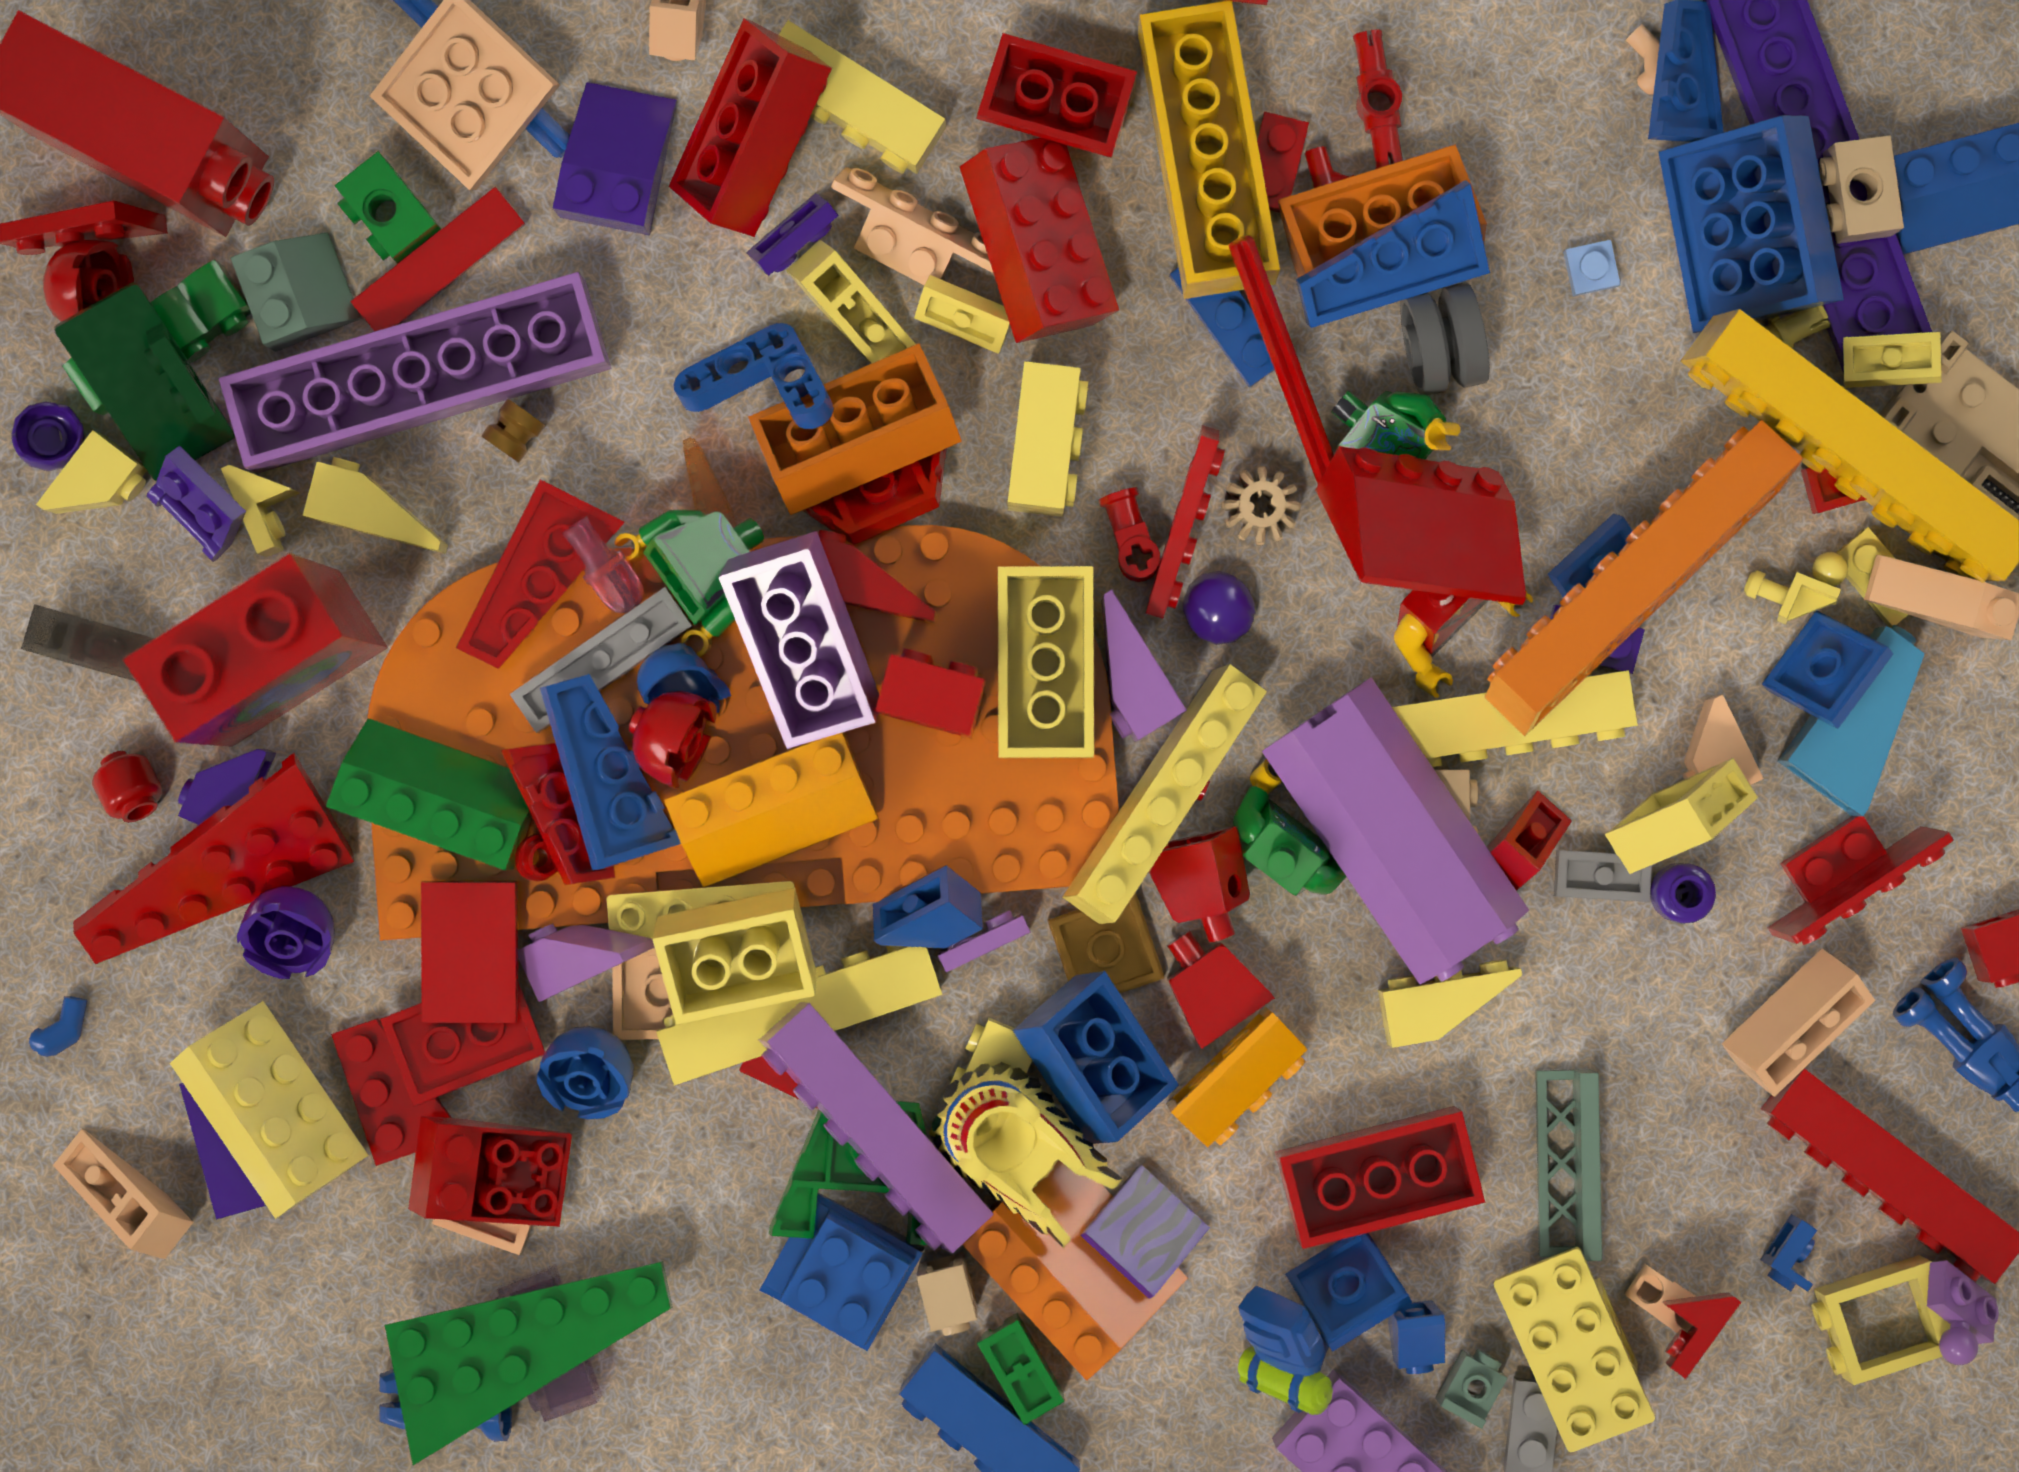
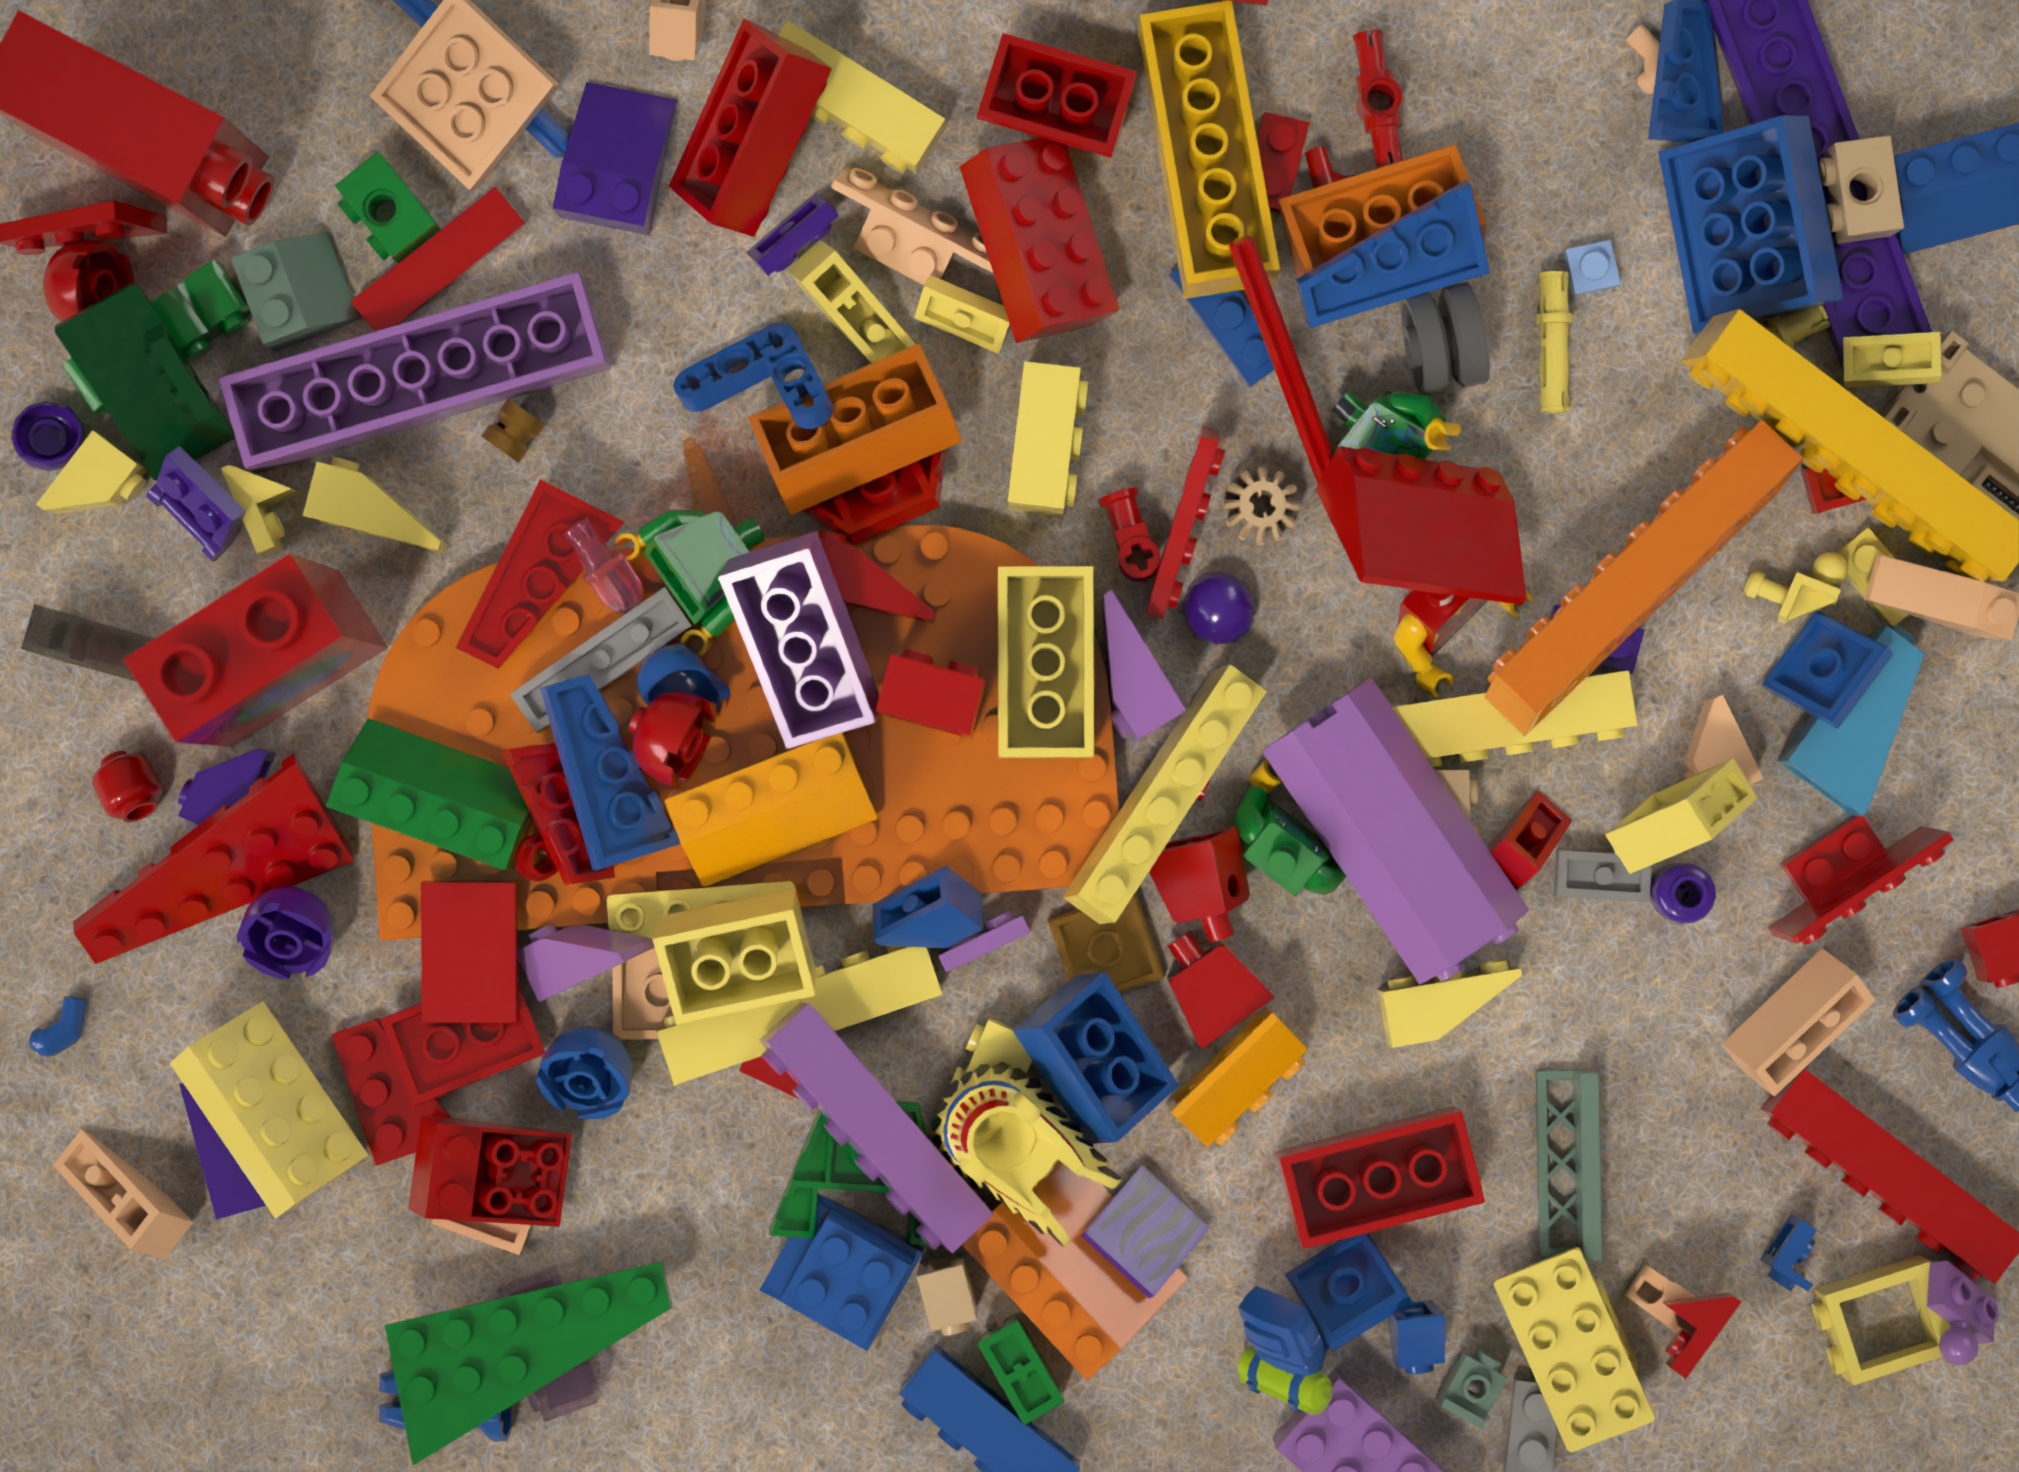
(1553, 333): none -> light yellow pin
(1580, 563): blue plate -> none

